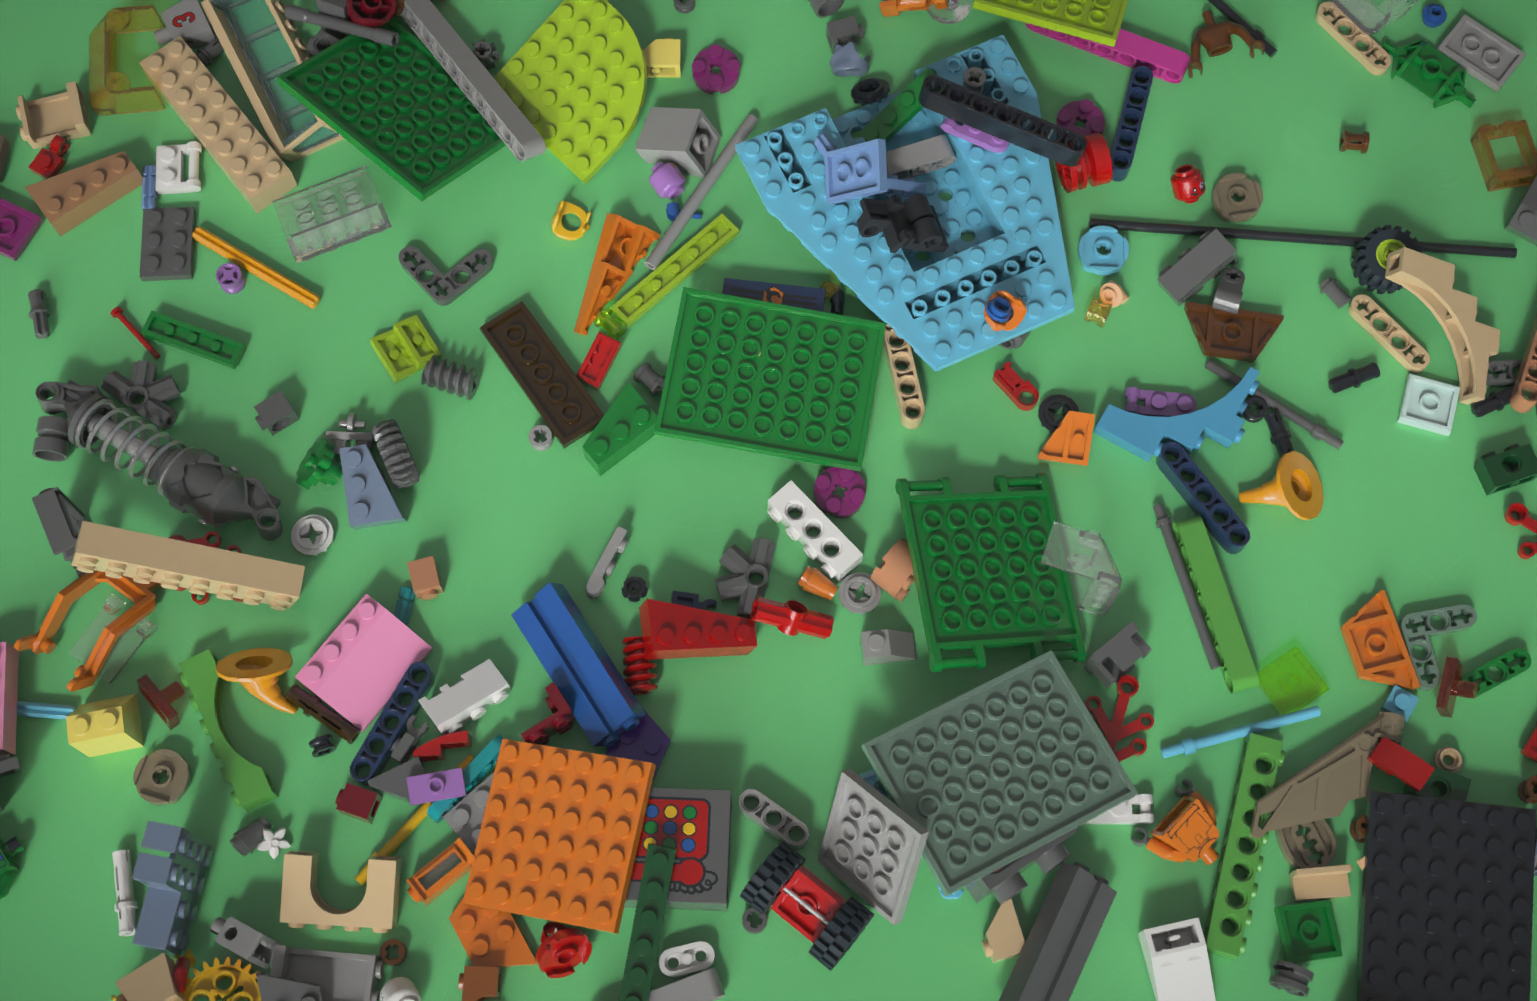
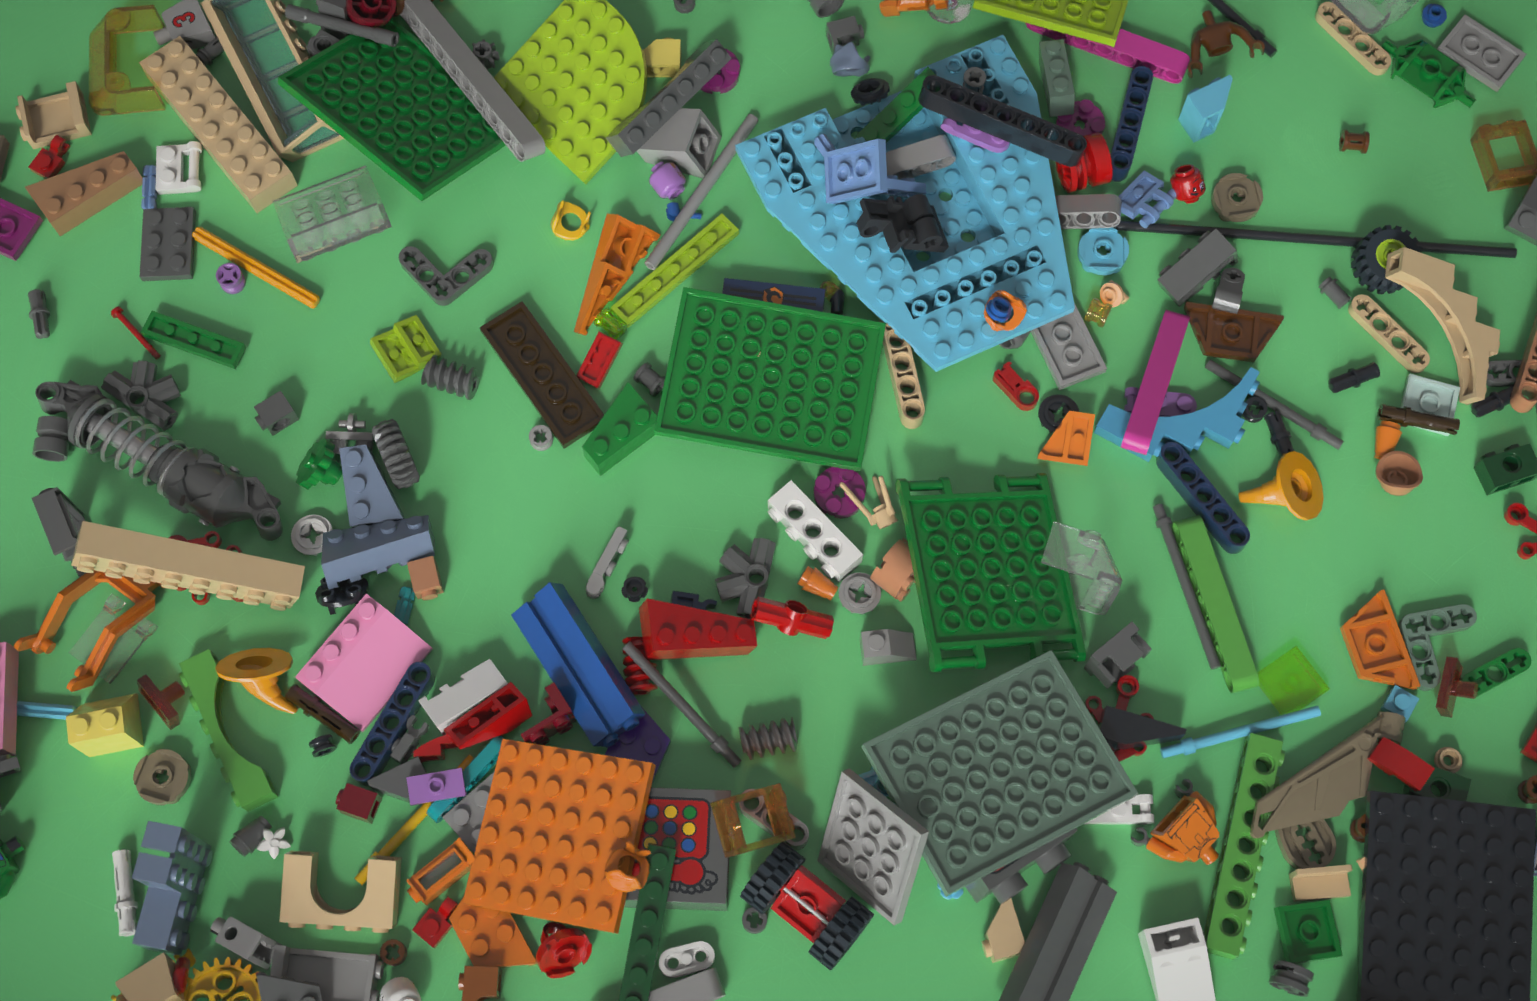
(343, 595): none -> black plate
(375, 547): none -> sand blue wedge
(434, 924): none -> red plate
(490, 718): none -> red slope
(617, 878): none -> orange piece
(649, 118): none -> dark grey arch
(718, 743): none -> dark grey bar
(730, 827): none -> clear orange window
(768, 738): none -> dark grey piece
(883, 514): none -> tan plant
(1056, 78): none -> sand green brick
(1069, 350): none -> light grey plate
(1089, 211): none -> light grey beam
(1132, 730): none -> black slope
(1141, 193): none -> medium blue plate
(1155, 382): none -> dark pink beam
(1204, 108): none -> medium azure slope
(1387, 437): none -> orange cone
(1398, 473): none -> nougat helmet
(1409, 417): none -> dark brown pin

